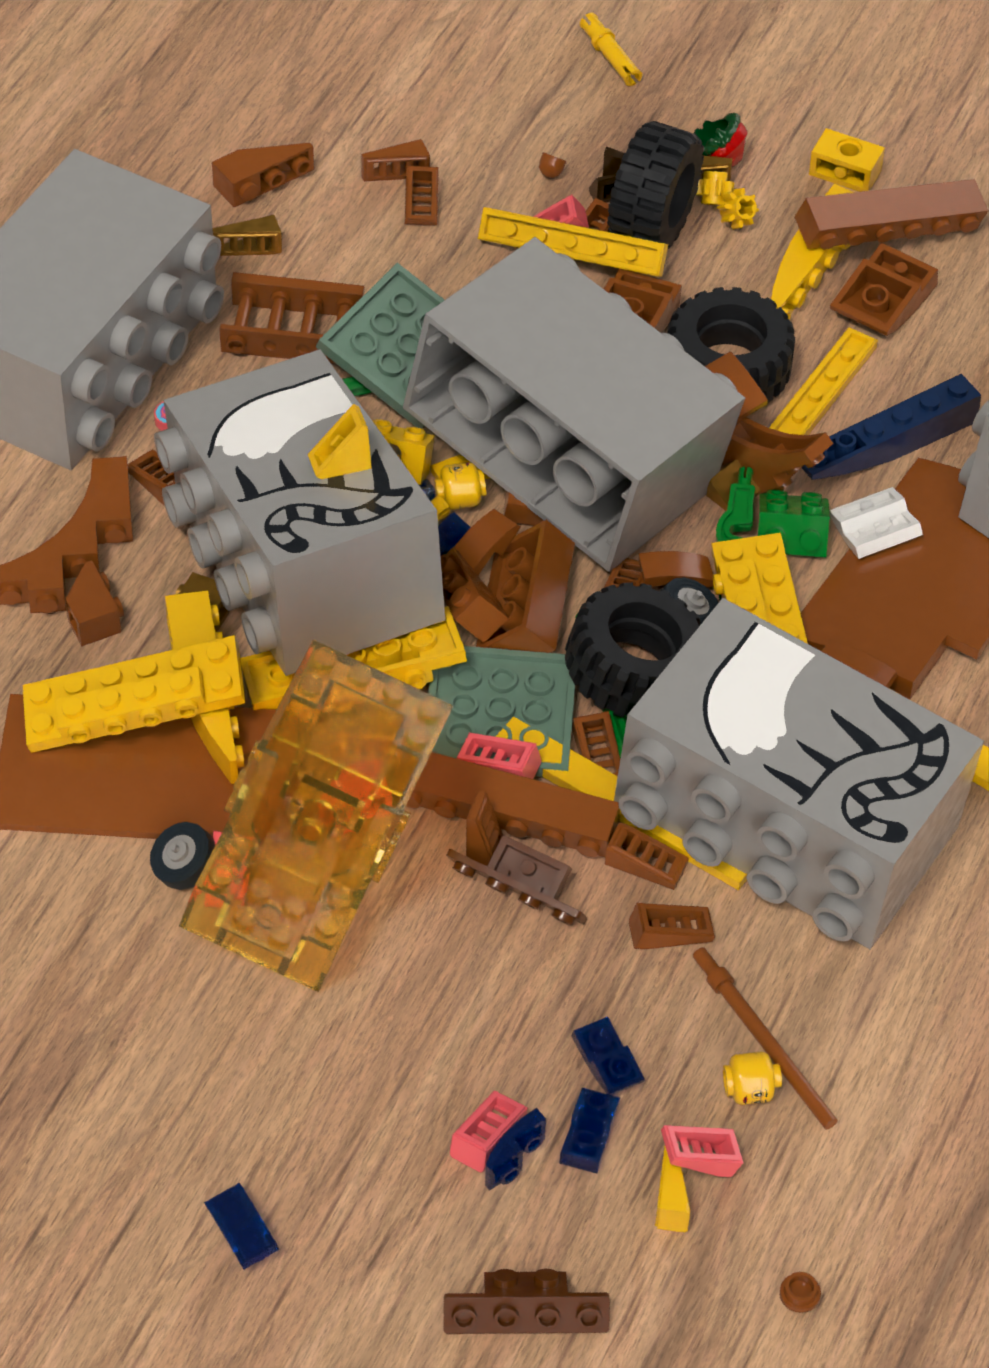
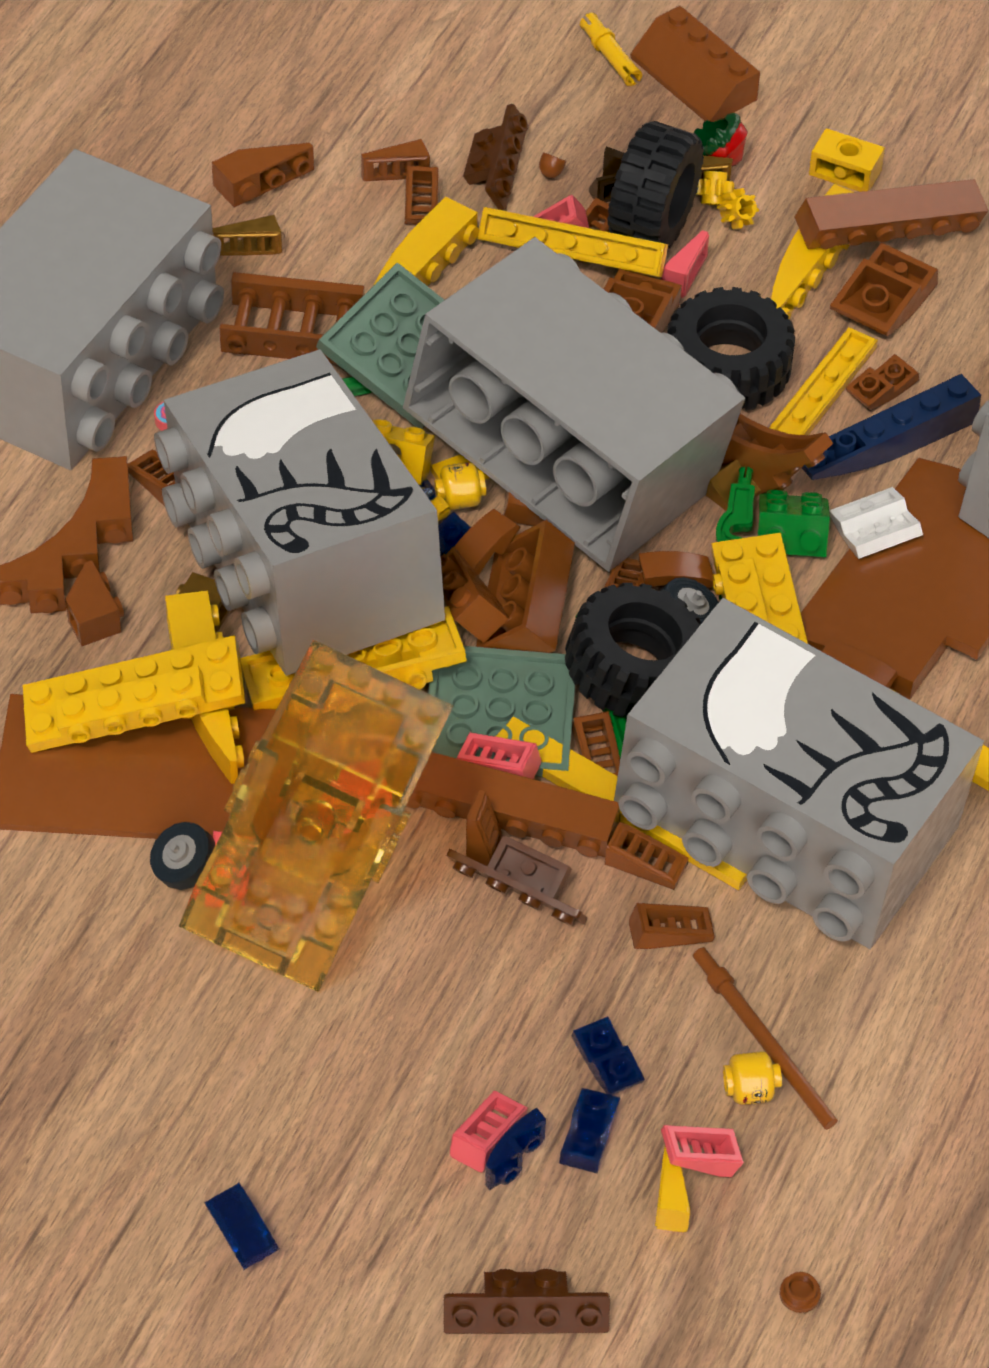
(343, 447): yellow slope -> none
(435, 241): none -> yellow slope
(496, 156): none -> reddish brown bracket
(687, 262): none -> coral slope
(696, 65): none -> dark orange slope
(734, 370): dark orange slope -> none
(883, 384): none -> dark orange slope

